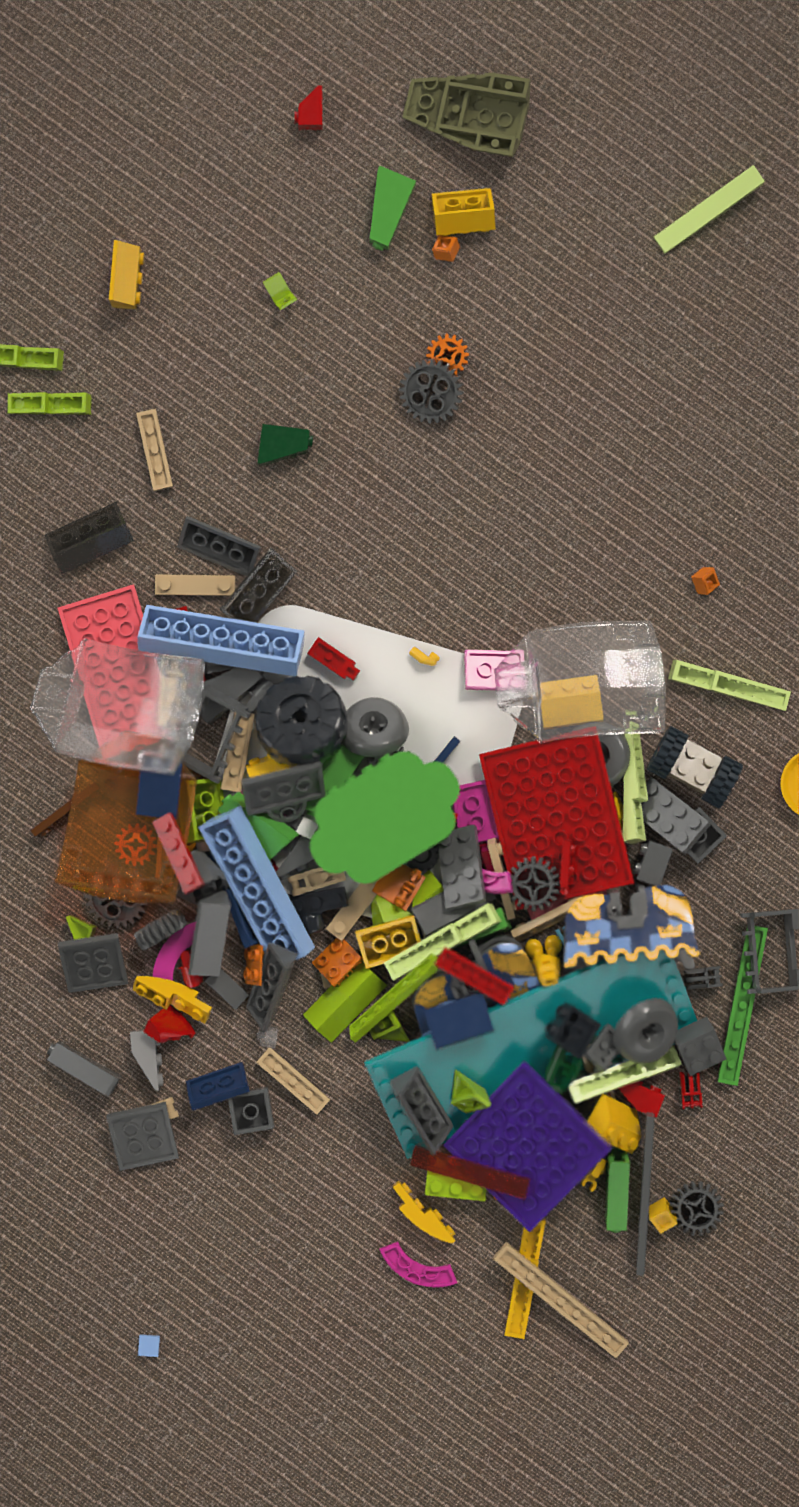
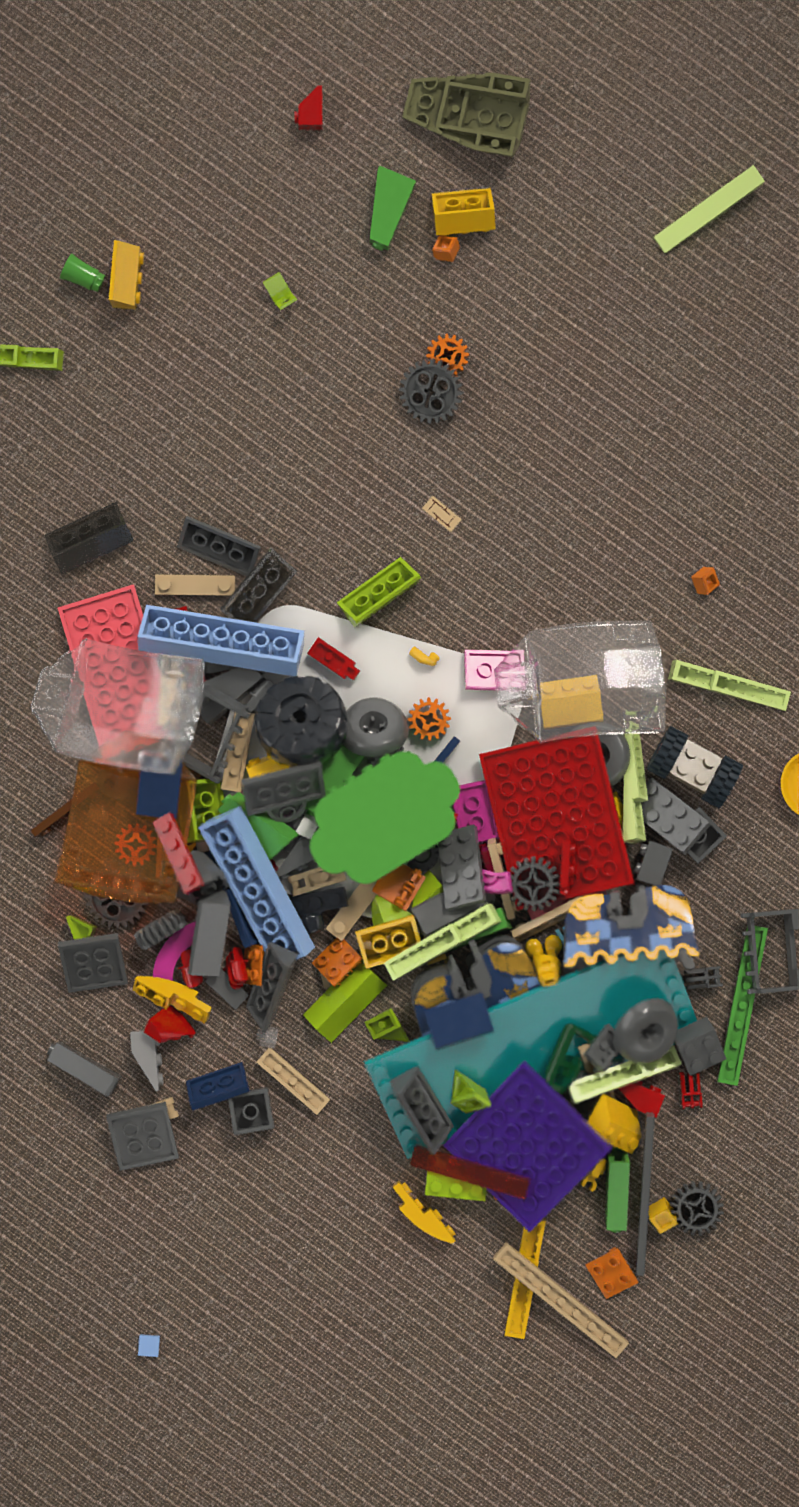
(49, 403): lime slope -> none
(82, 274): none -> bright green plant
(154, 450): tan plate -> none
(236, 968): none -> red arm
(282, 443): dark green slope -> none
(378, 591): none -> lime slope
(393, 998): lime tile -> none
(415, 1272): dark pink tile -> none
(433, 707): none -> orange gear
(441, 513): none -> tan sticker
(474, 975): red plate -> none
(572, 1030): black plate -> none
(611, 1273): none -> orange hinge

